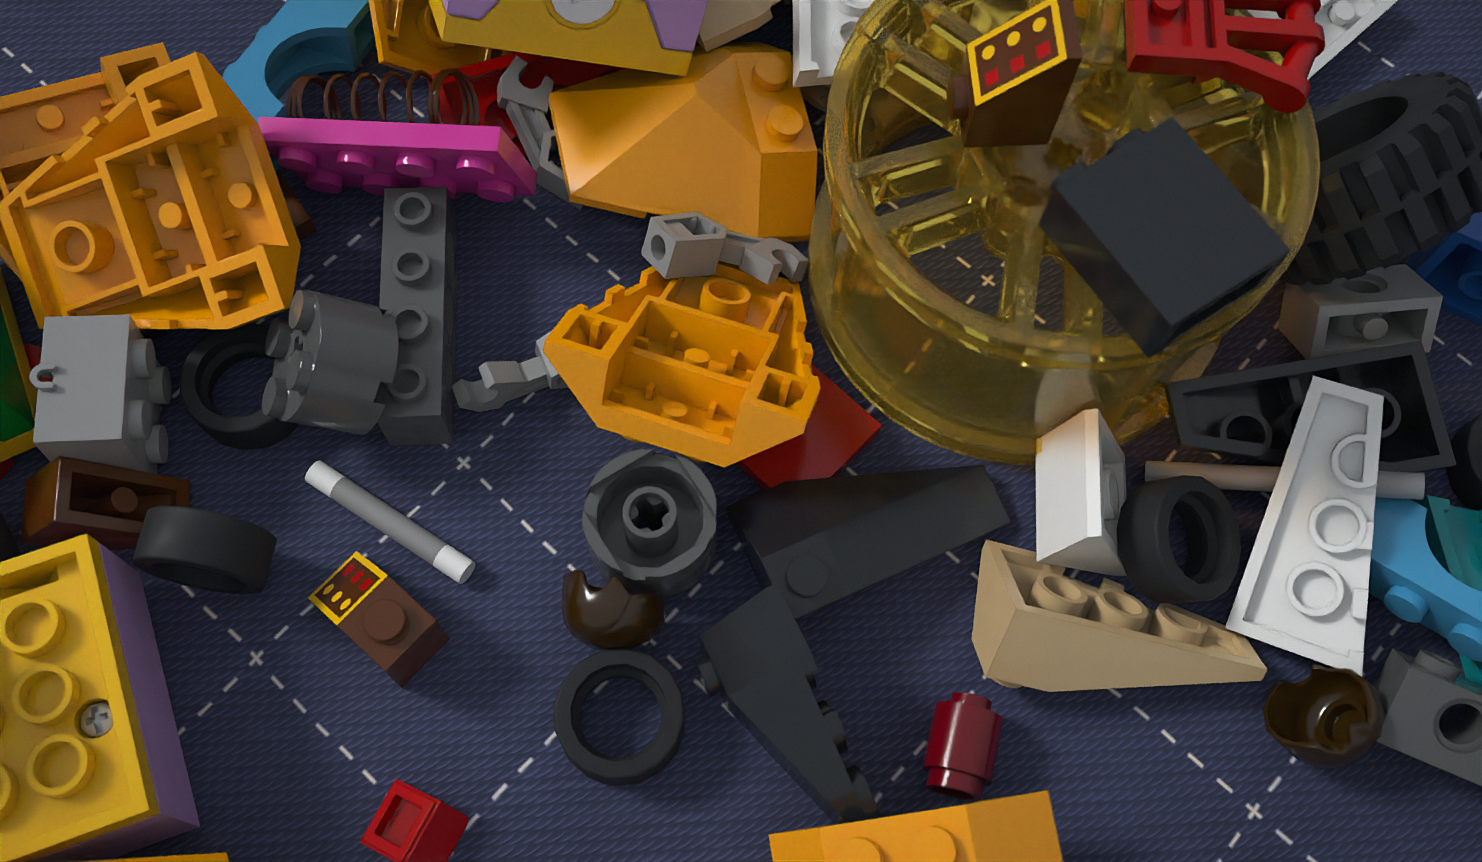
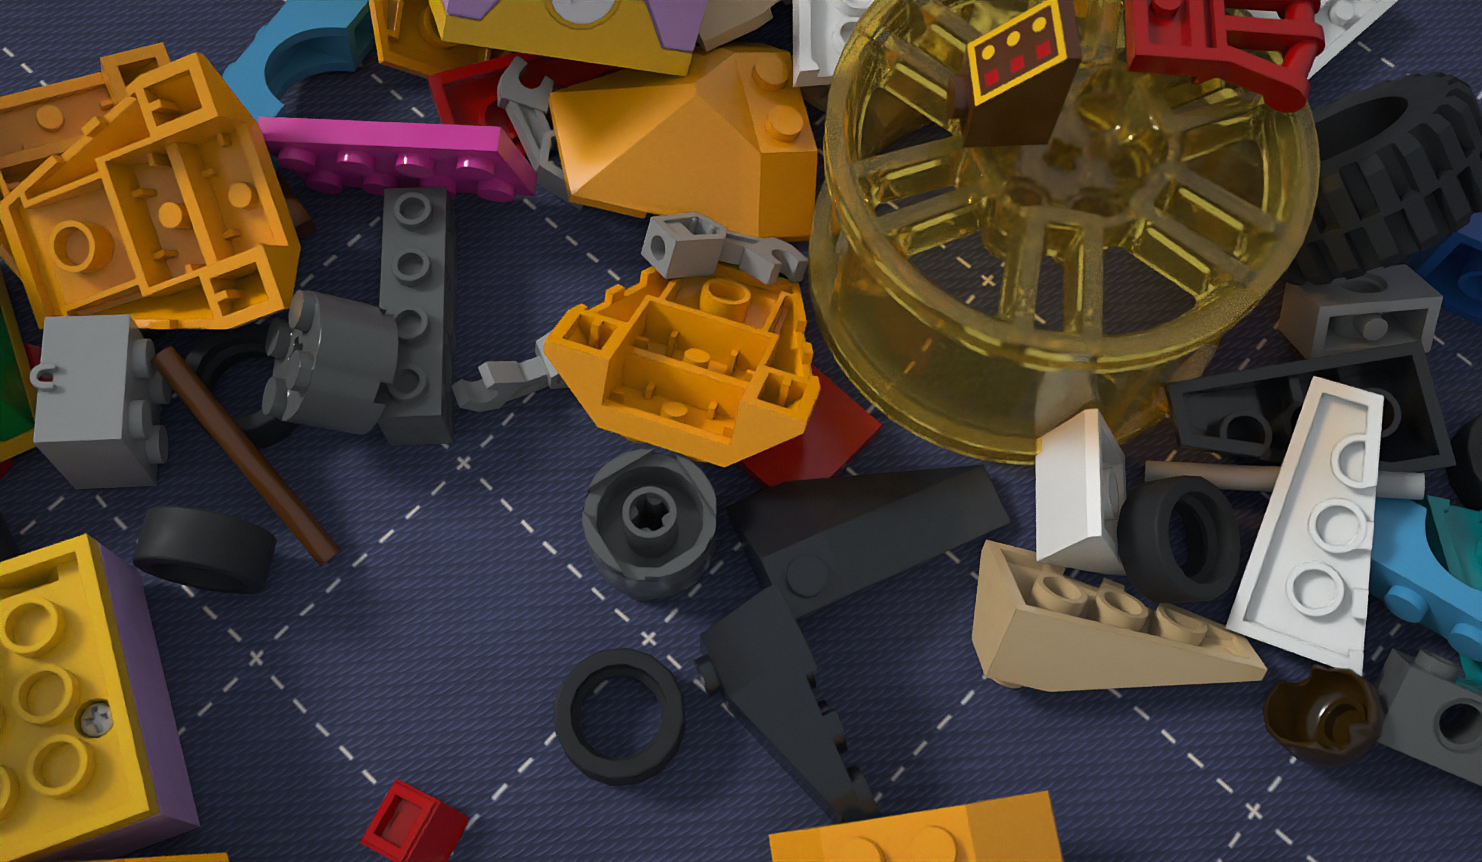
(94, 499): reddish brown slope -> none
(245, 455): none -> reddish brown bar
(380, 618): reddish brown slope -> none
(390, 522): light grey bar -> none
(433, 104): reddish brown piece -> none
(609, 614): dark brown hair -> none
(962, 746): dark red brick -> none
(1160, 235): black brick -> none

